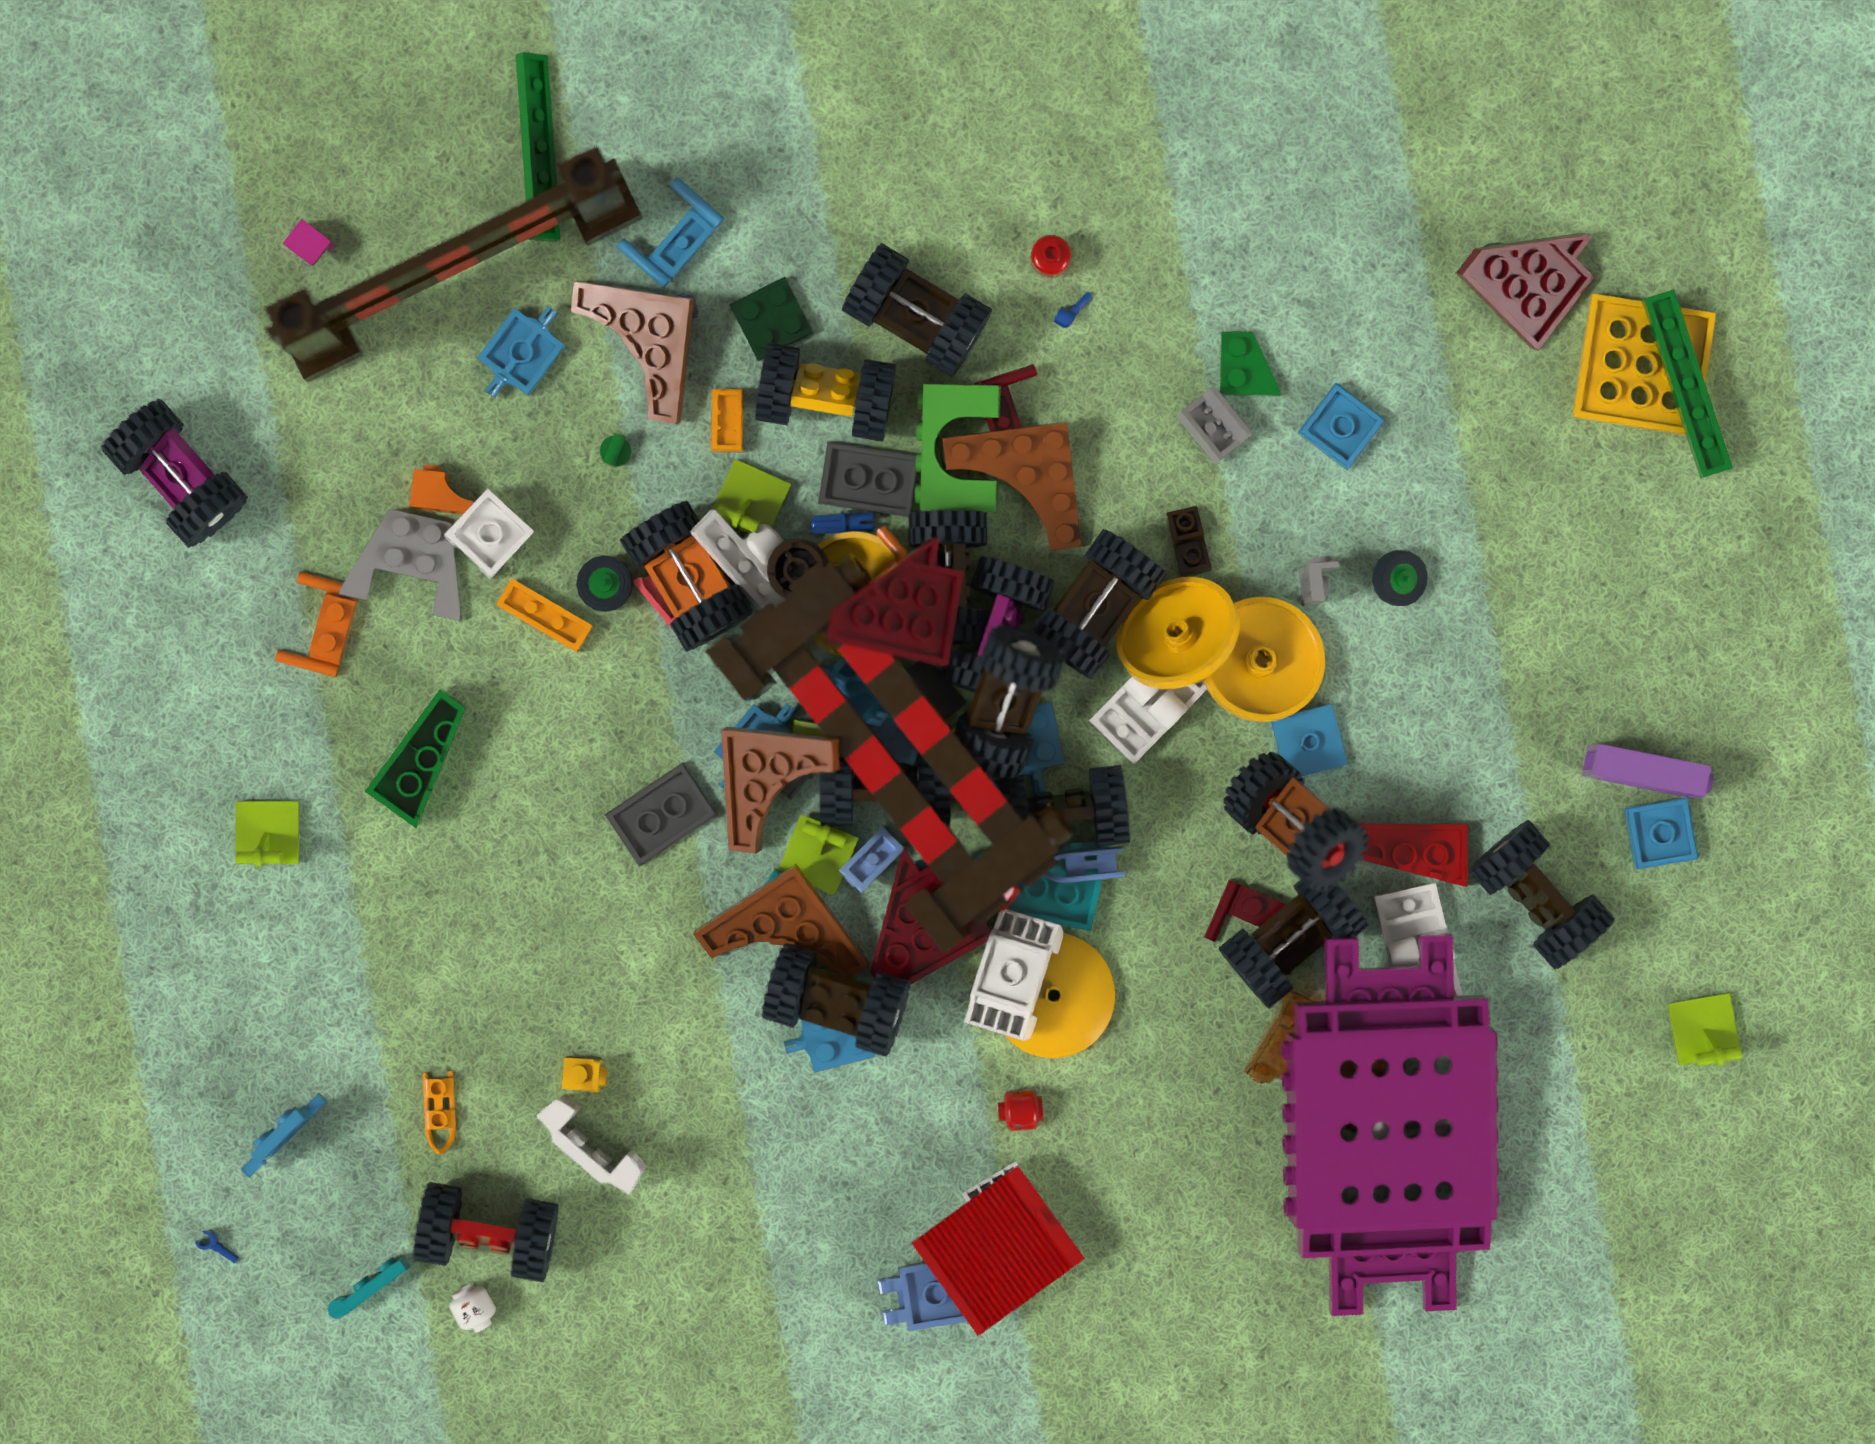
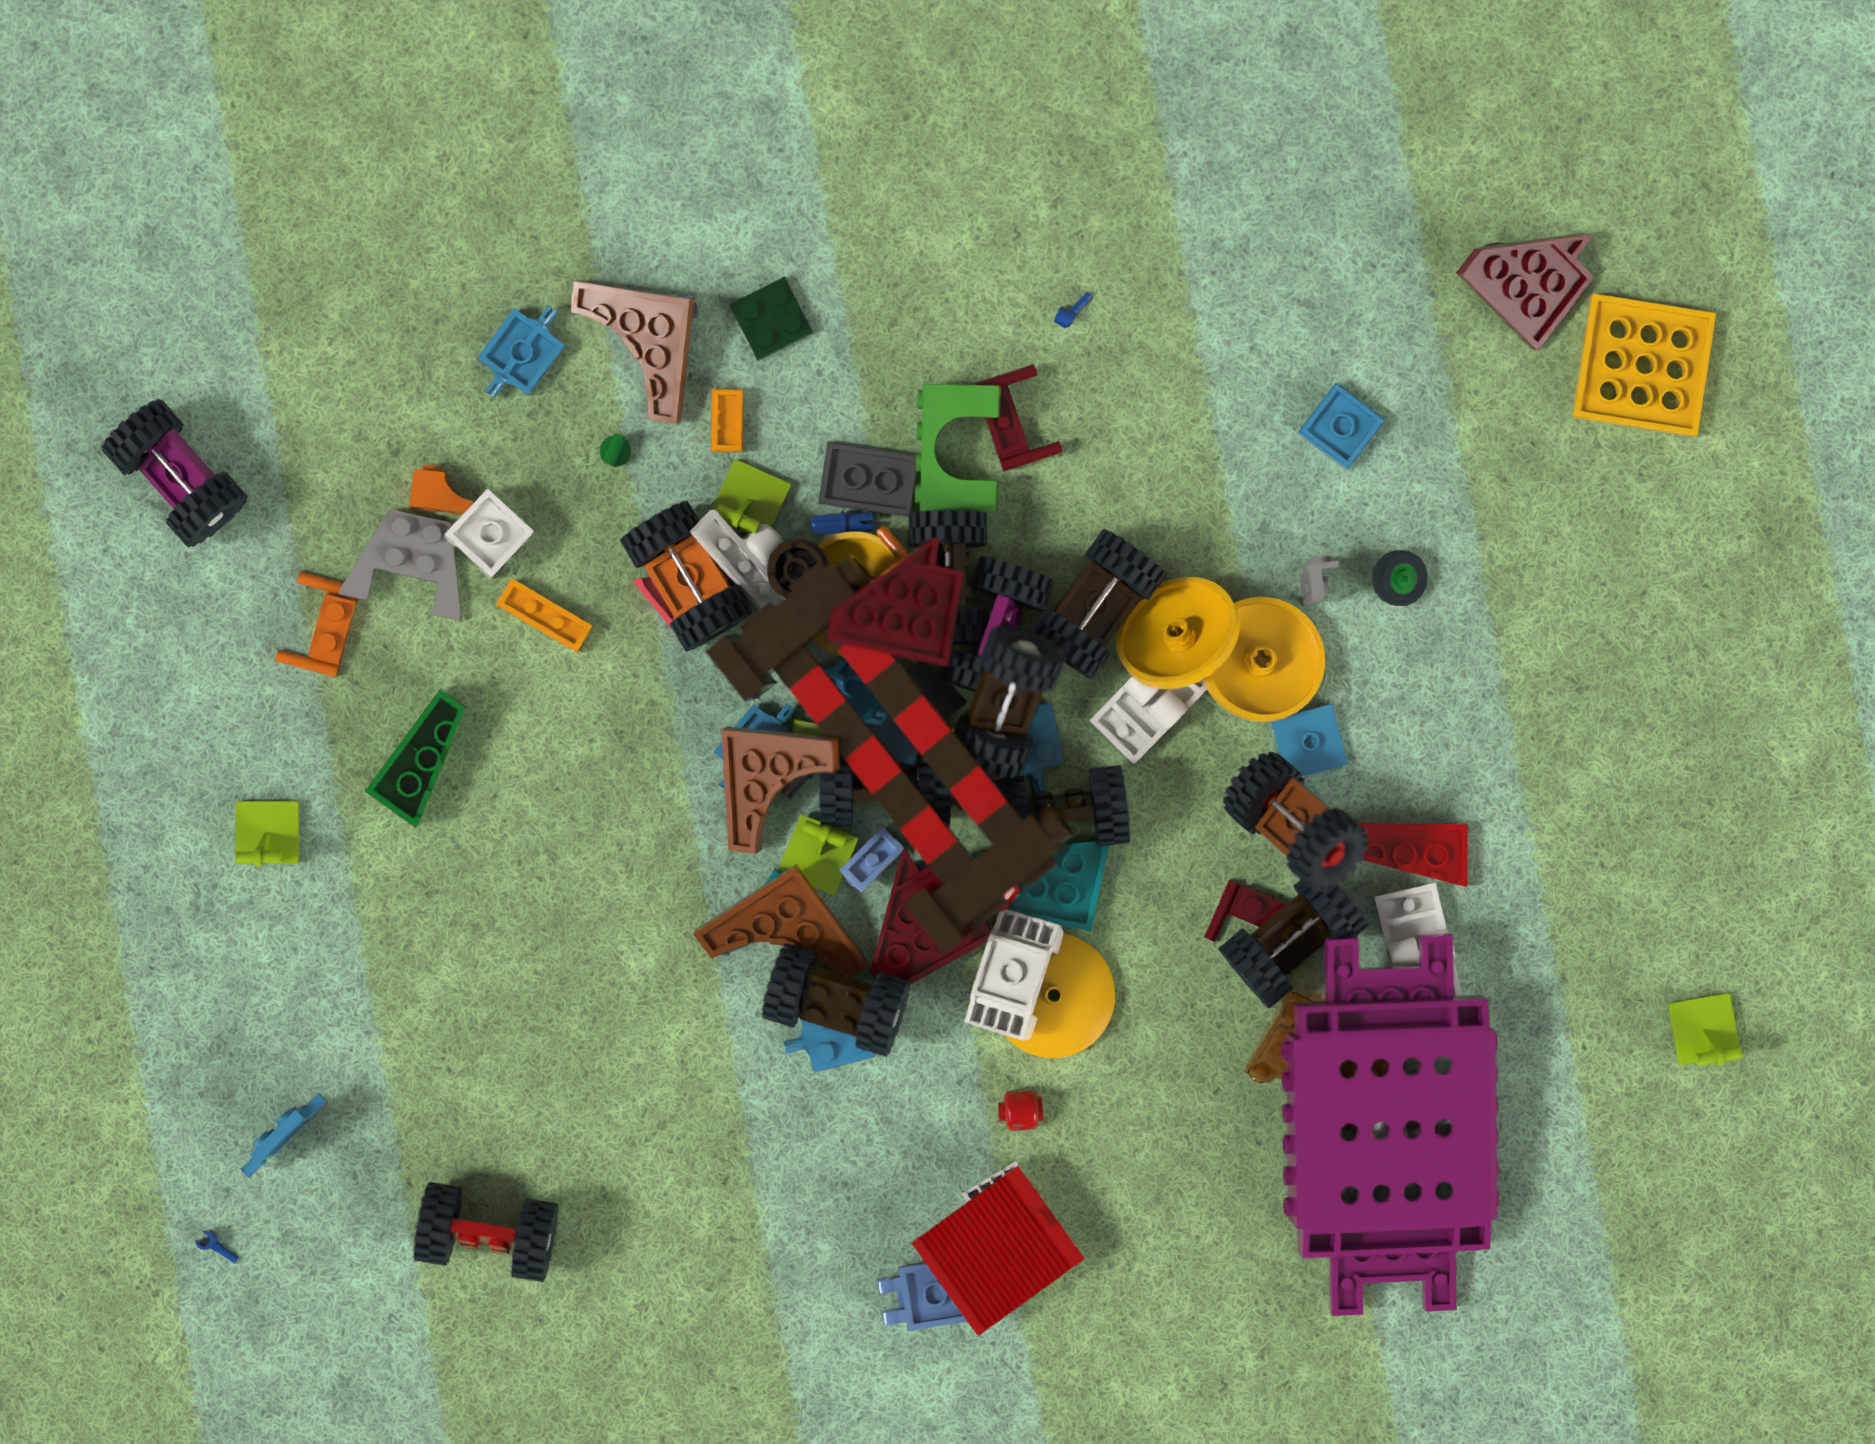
(308, 242): dark pink panel -> none
(320, 331): dark brown fence -> none
(366, 1287): teal plate -> none
(439, 1117): light orange piece -> none
(472, 1307): white head -> none
(536, 130): green plate -> none
(574, 1144): white plate -> none
(584, 1074): yellow bracket -> none
(604, 583): black wheel -> none
(661, 814): dark grey tile -> none
(681, 242): dark azure plate -> none
(825, 391): black plate -> none
(916, 310): plate -> none
(1033, 462): dark orange plate -> none
(1050, 256): red head -> none
(1076, 865): medium blue piece -> none
(1188, 541): dark brown slope -> none
(1214, 424): light grey bracket -> none
(1244, 367): green wing -> none
(1566, 927): black plate -> none
(1647, 771): medium lavender piece -> none
(1661, 833): dark azure plate -> none
(1687, 384): green plate -> none

